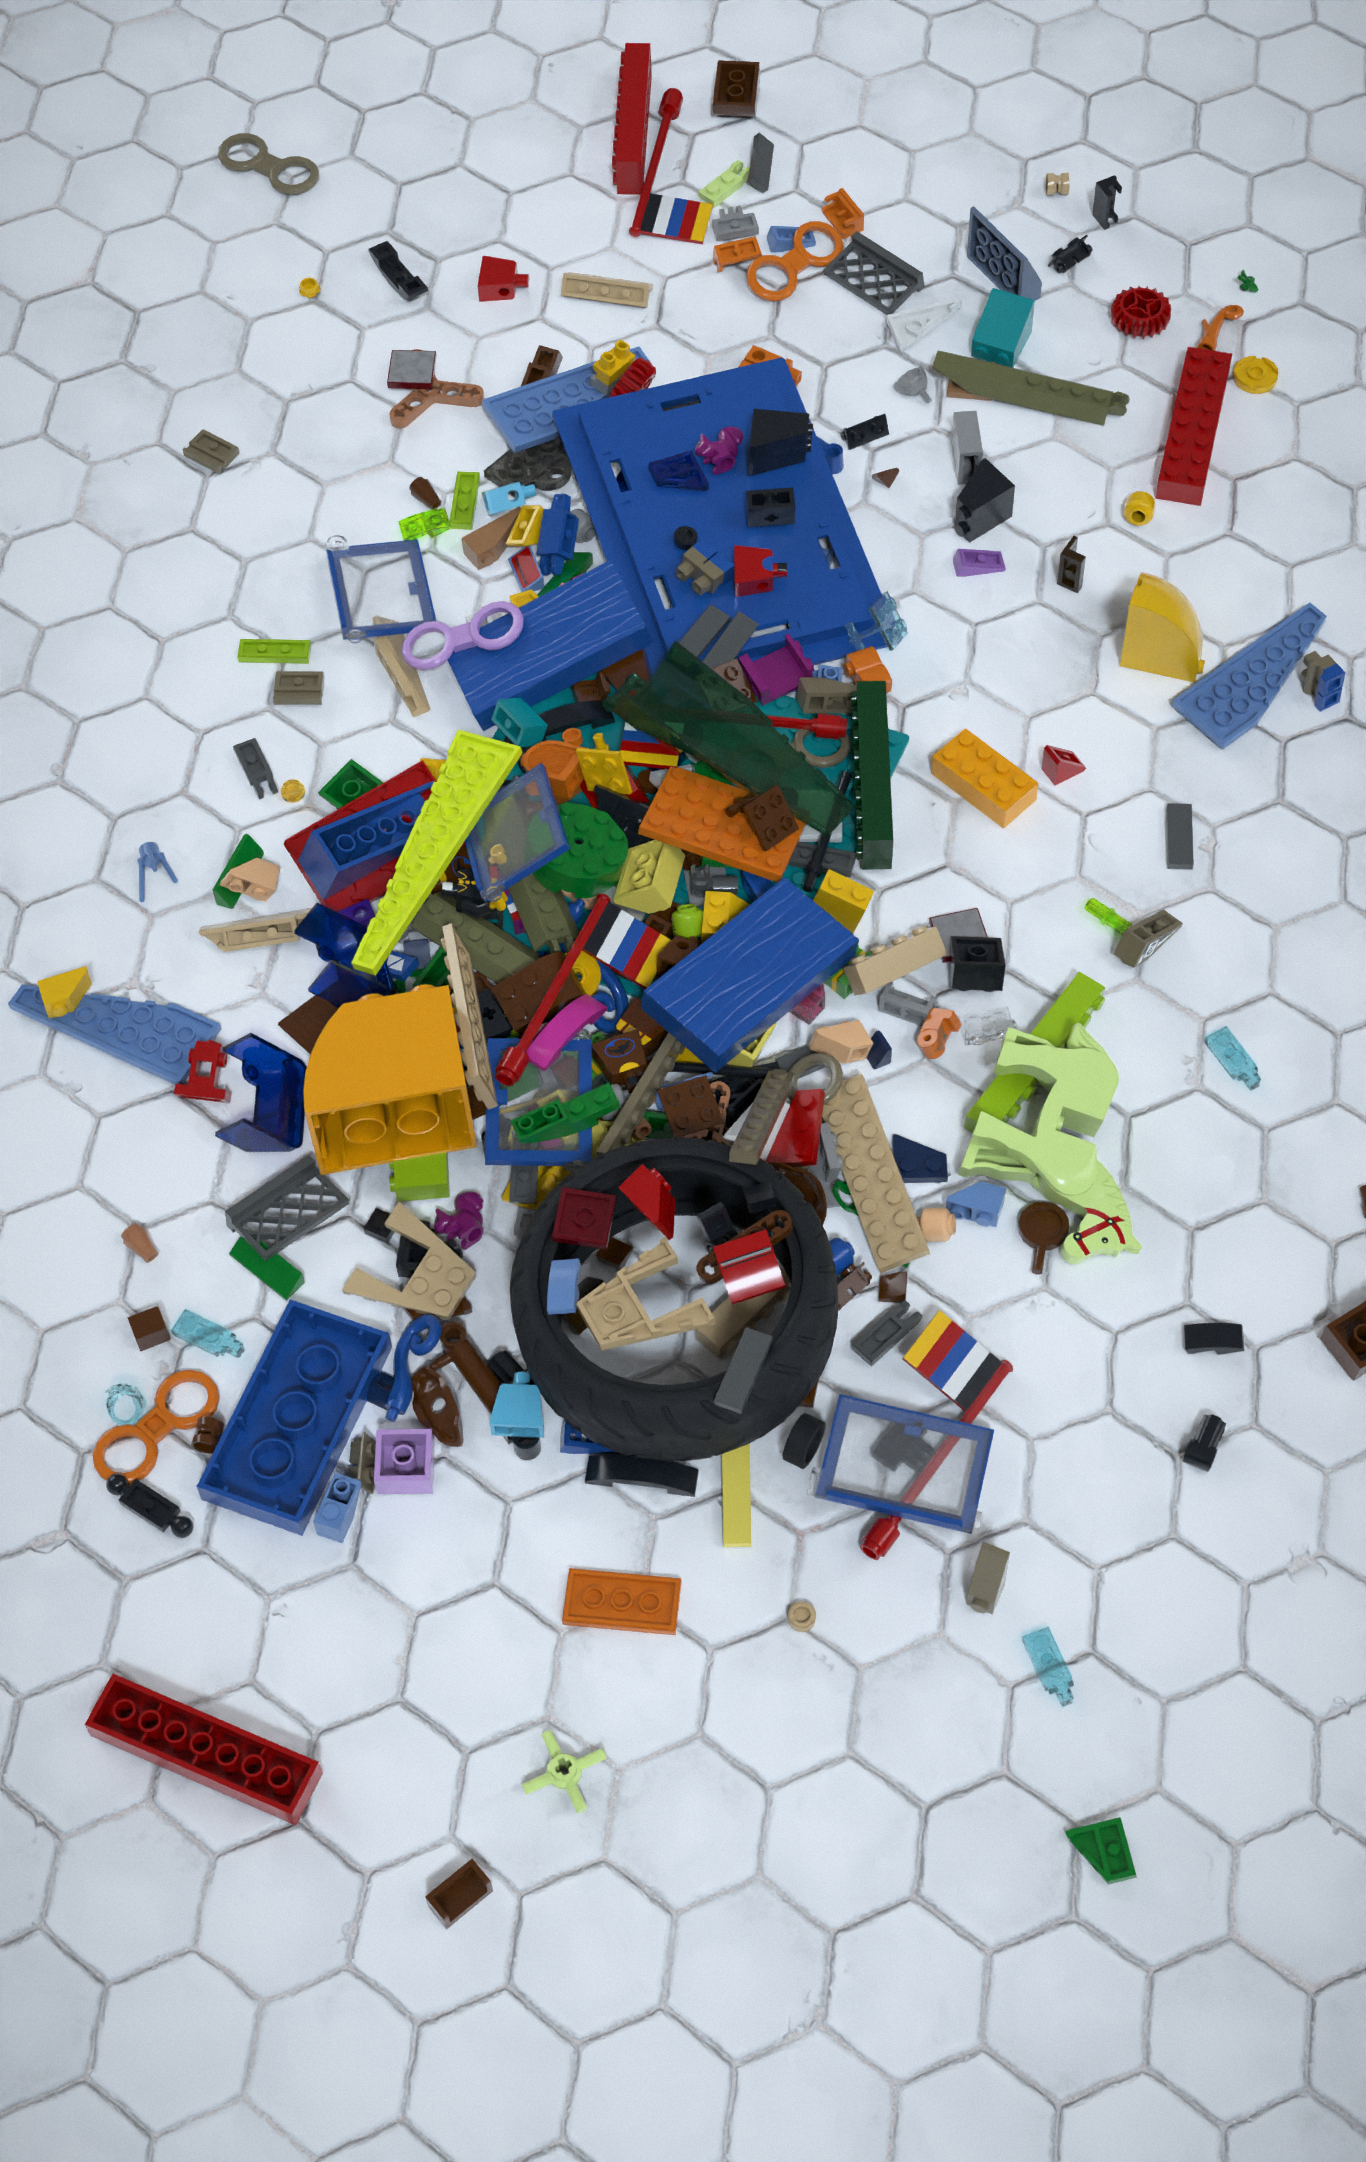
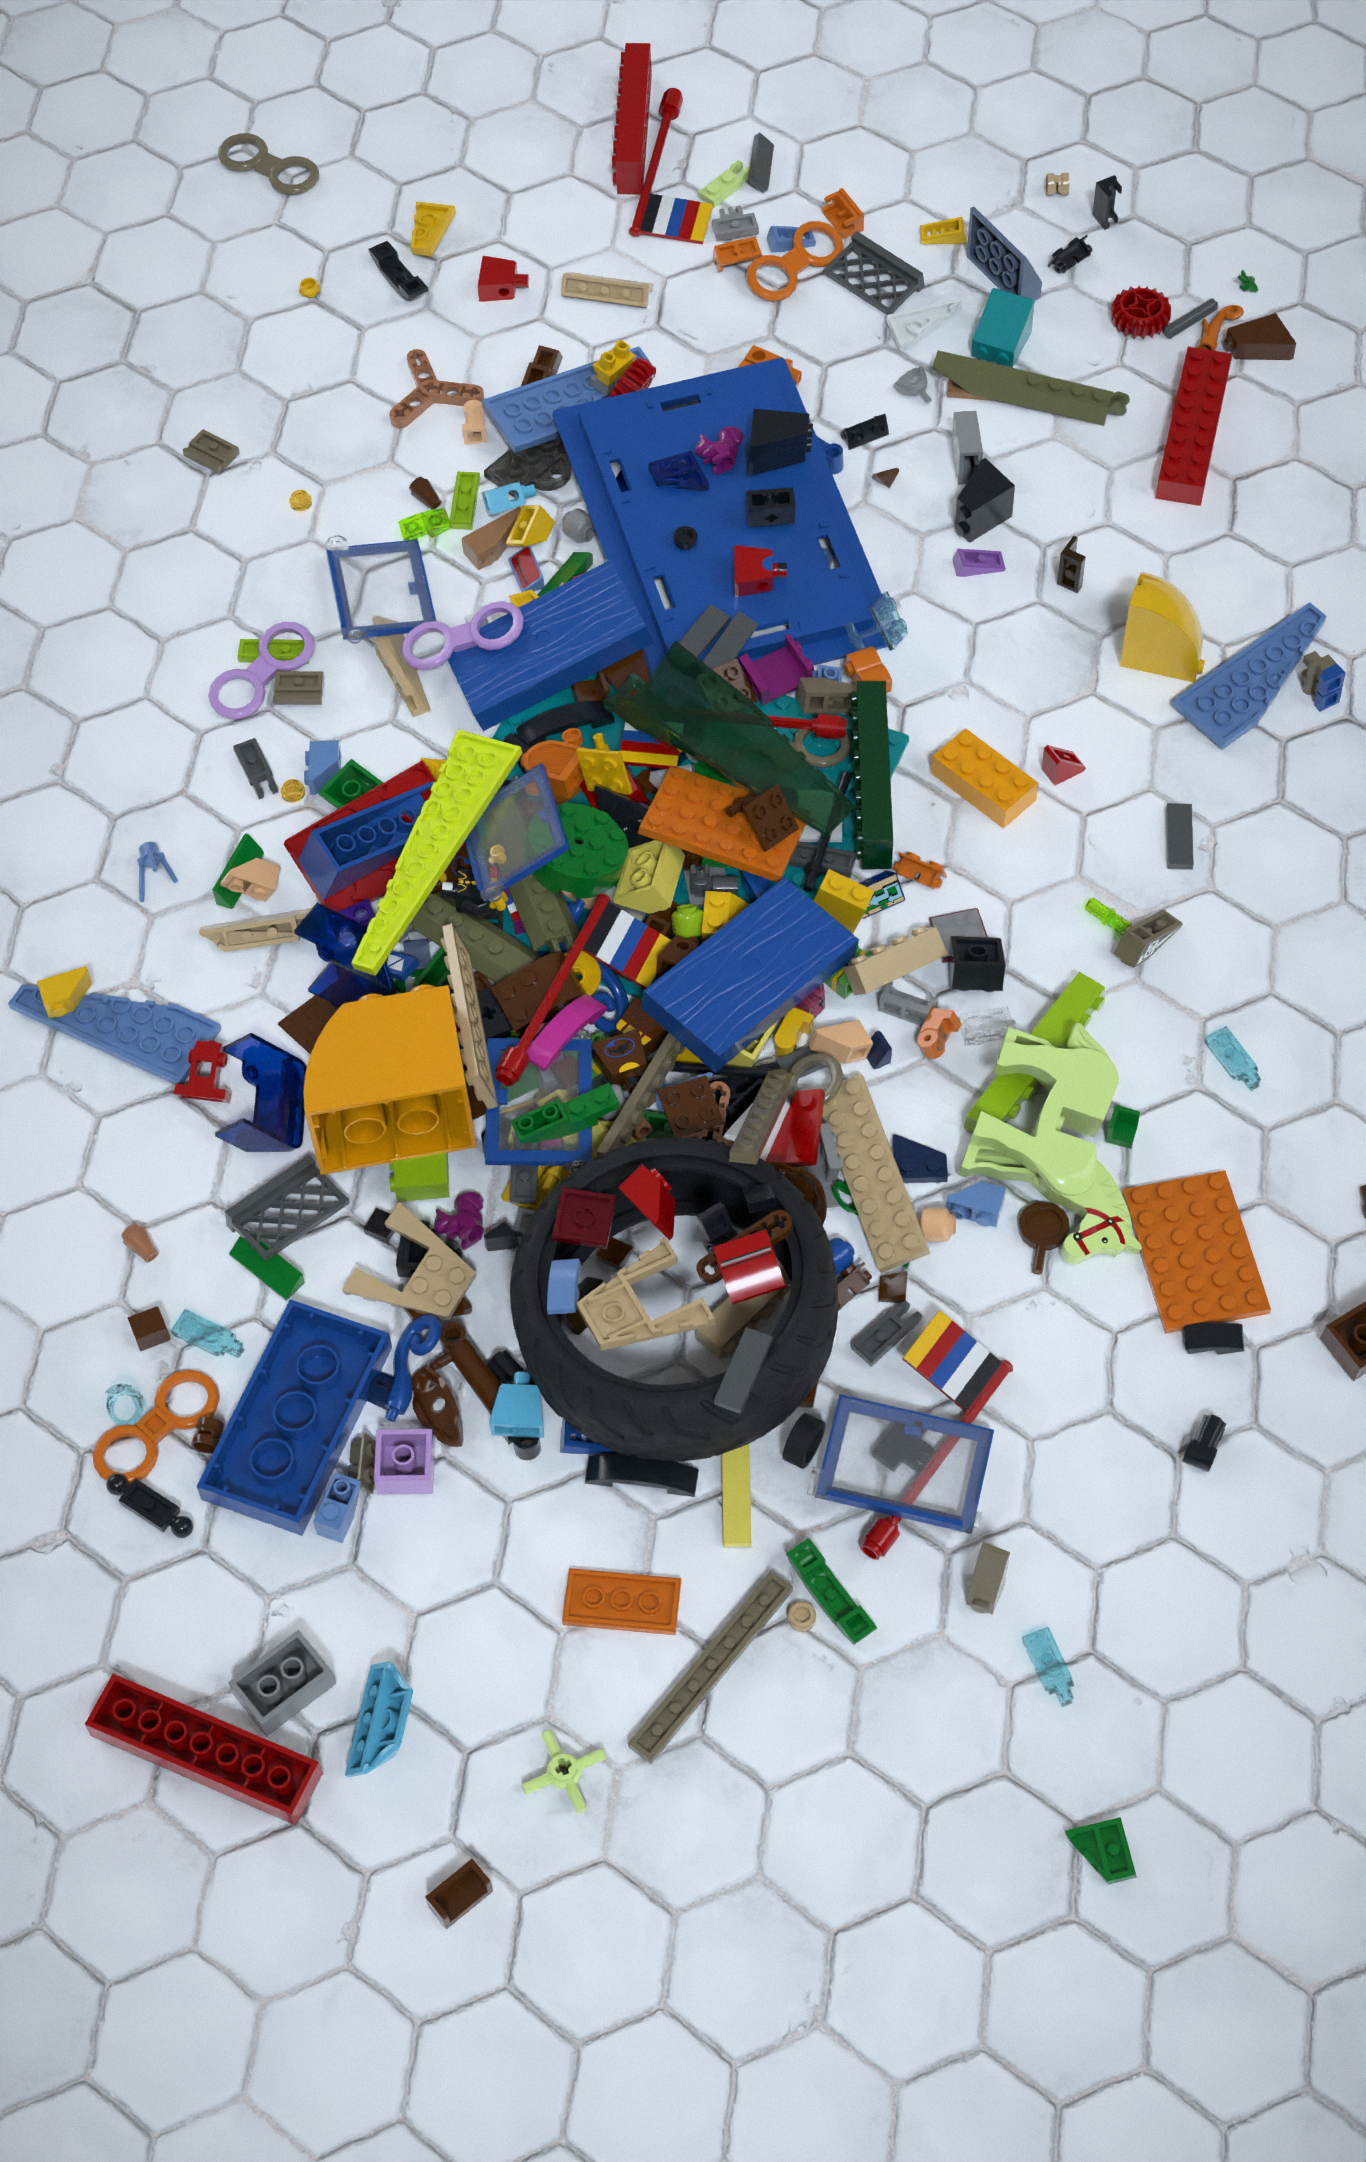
(261, 670): none -> lavender bar
(282, 1683): none -> light grey brick
(300, 500): none -> clear yellow plate
(323, 764): none -> medium blue slope
(380, 1719): none -> medium azure wedge
(411, 369): flat silver tile -> none
(430, 226): none -> yellow wing
(474, 429): none -> light nougat leg
(500, 1238): none -> black slope
(519, 722): teal brick -> none
(557, 535): blue hinge -> none
(705, 567): dark tan hips -> none
(710, 1667): none -> dark tan plate
(736, 88): reddish brown brick -> none
(791, 1029): none -> yellow leg
(829, 1593): none -> green slope
(886, 892): none -> panel
(912, 865): none -> orange hinge
(952, 232): none -> yellow slope
(1123, 1126): none -> green panel
(1139, 508): yellow head -> none
(1190, 318): none -> dark grey axle
(1196, 1251): none -> orange plate
(1255, 375): yellow tile -> none
(1260, 340): none -> reddish brown slope

